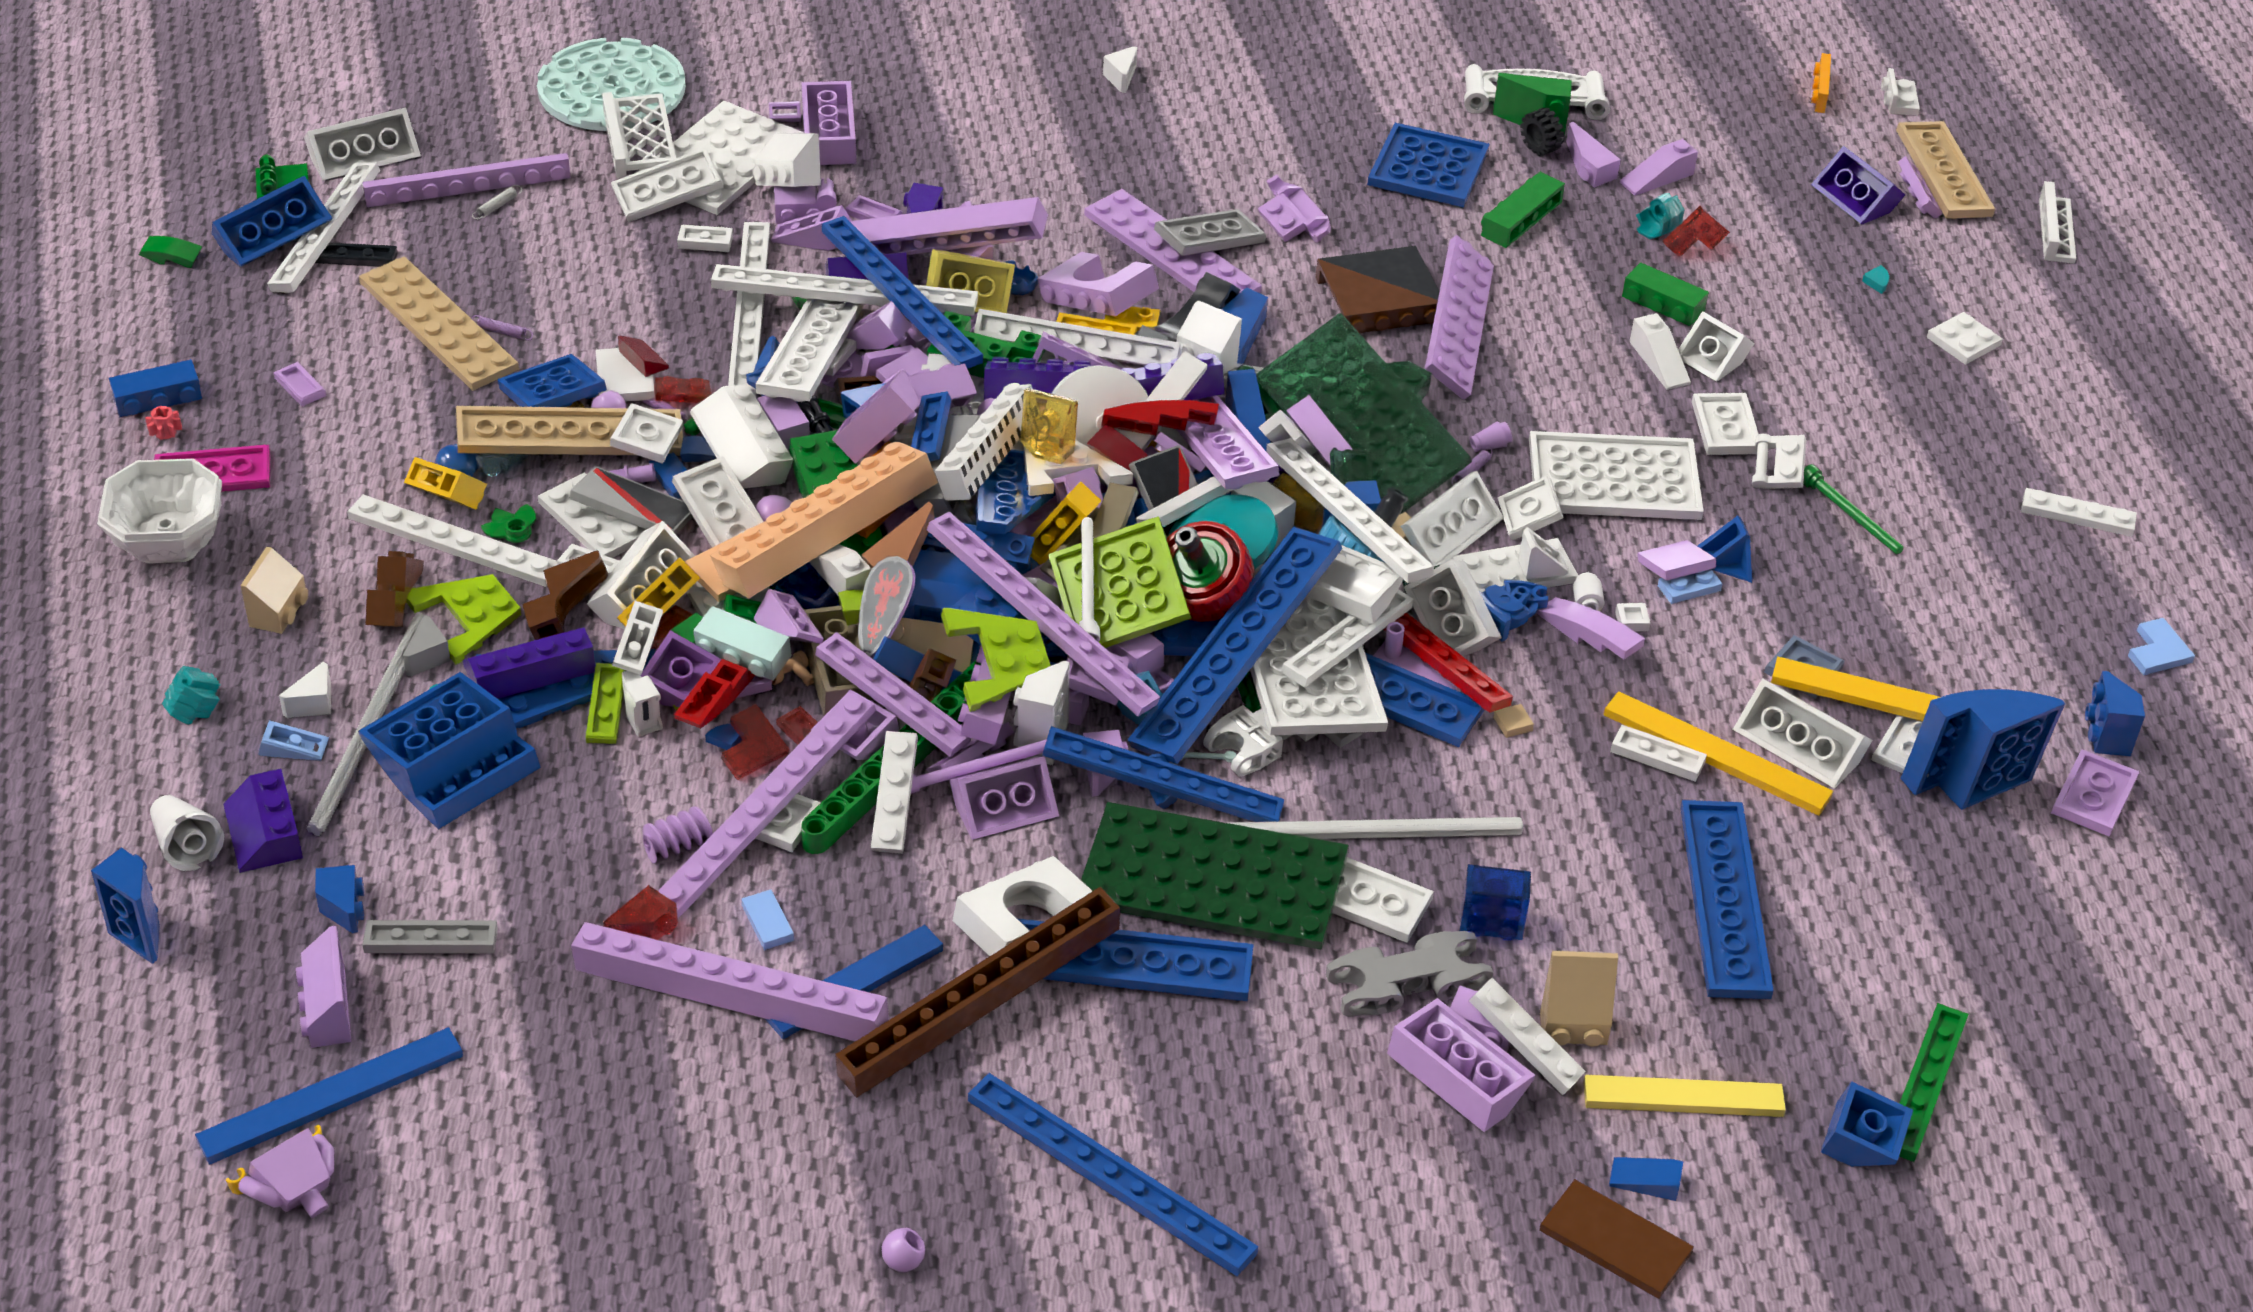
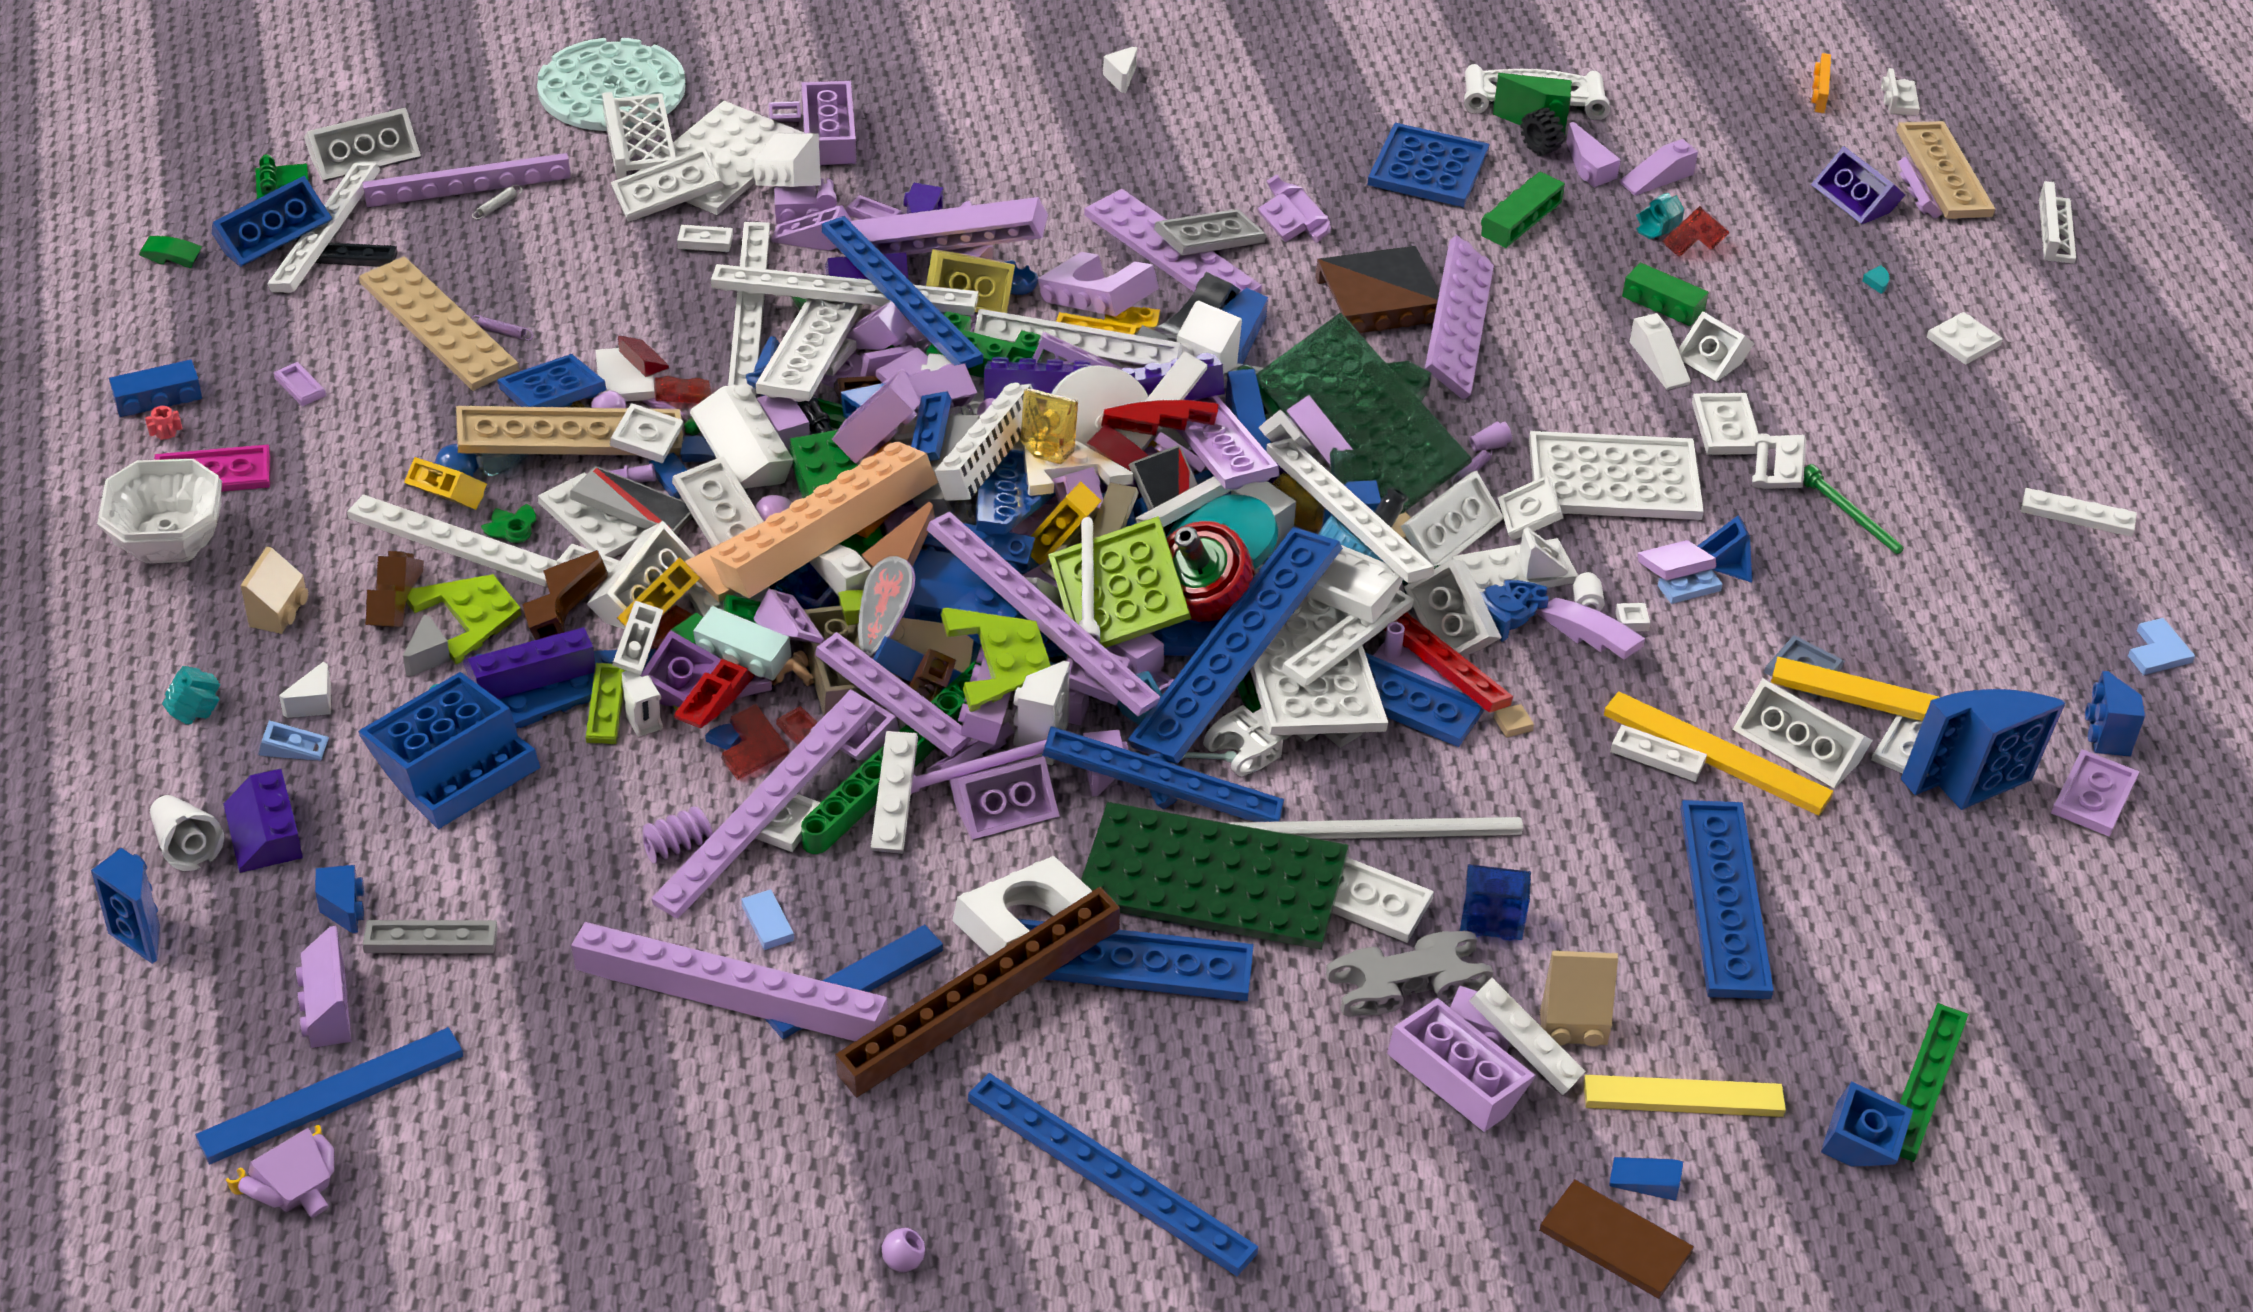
(357, 746): white axle -> none
(645, 915): clear red slope -> none

